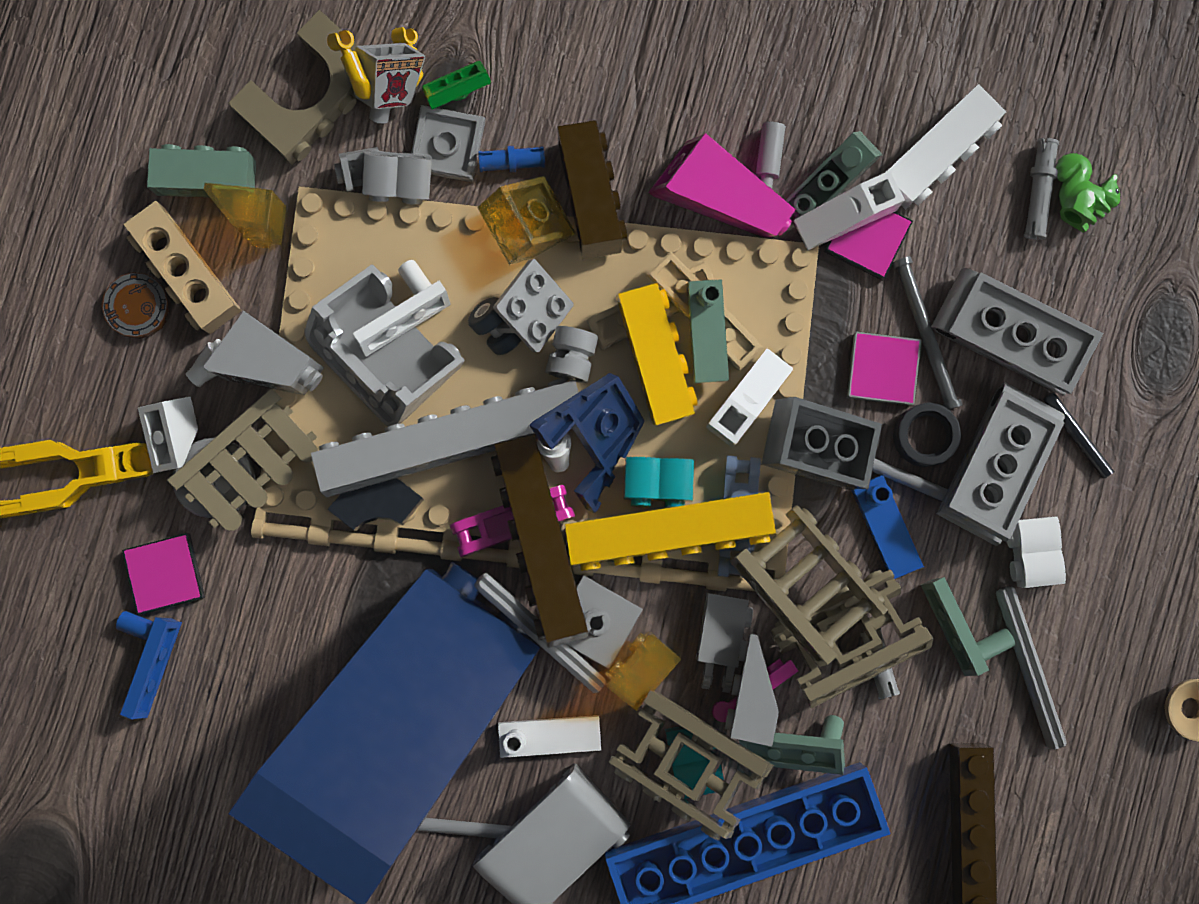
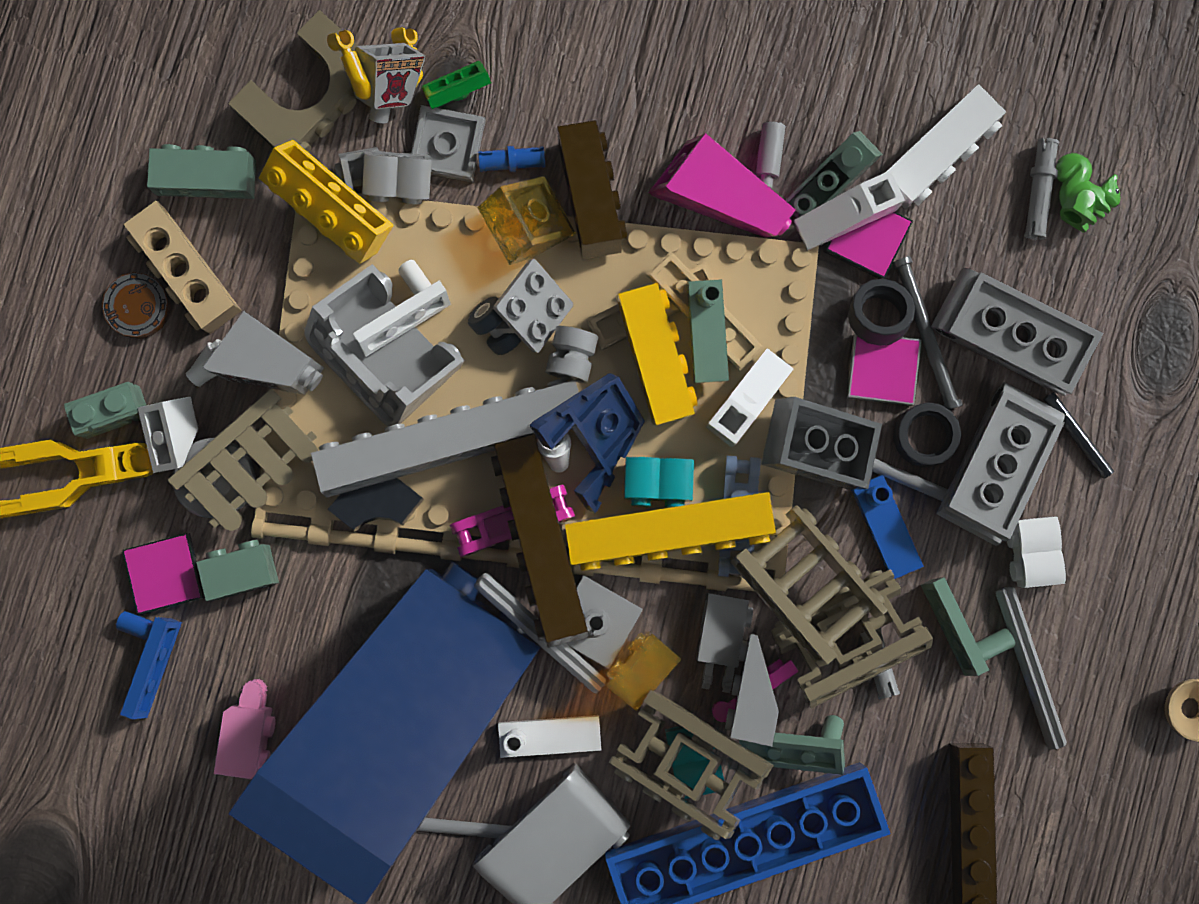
(105, 410): none -> sand green brick
(238, 571): none -> sand green brick
(245, 733): none -> bright pink hinge
(252, 211): clear yellow slope -> none
(325, 201): none -> yellow brick
(893, 293): none -> black tyre

